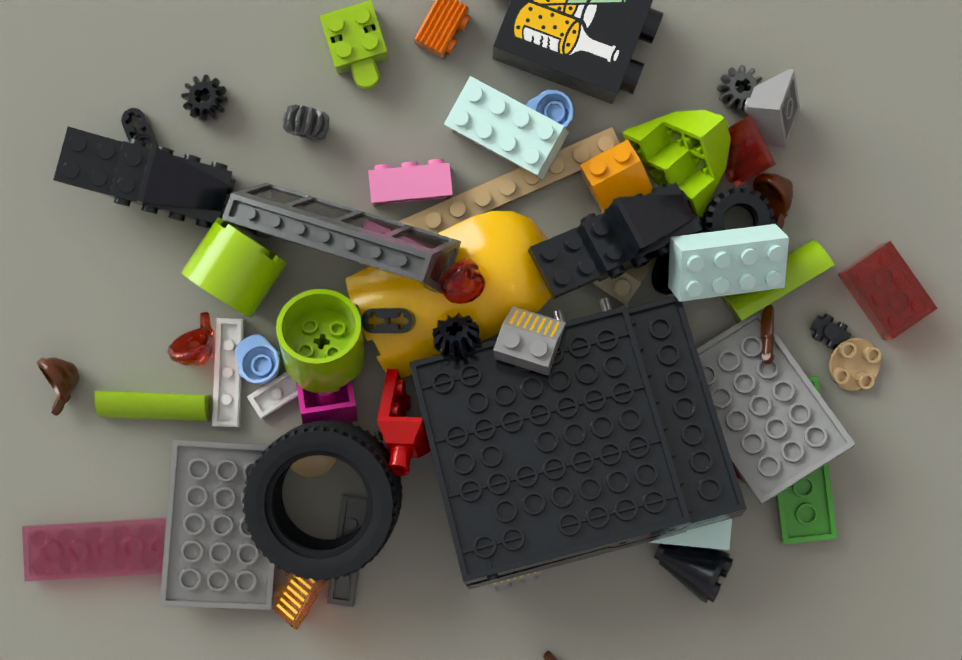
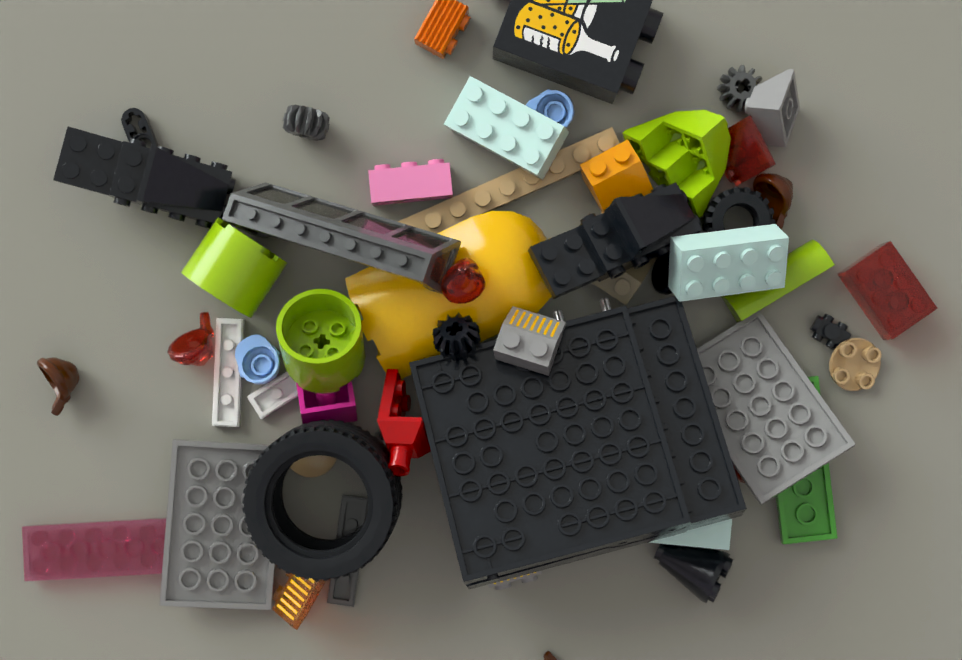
(153, 406): lime brick -> none
(206, 88): black gear -> none
(356, 44): lime brick -> none
(388, 313): black beam -> none
(767, 332): reddish brown piece -> none

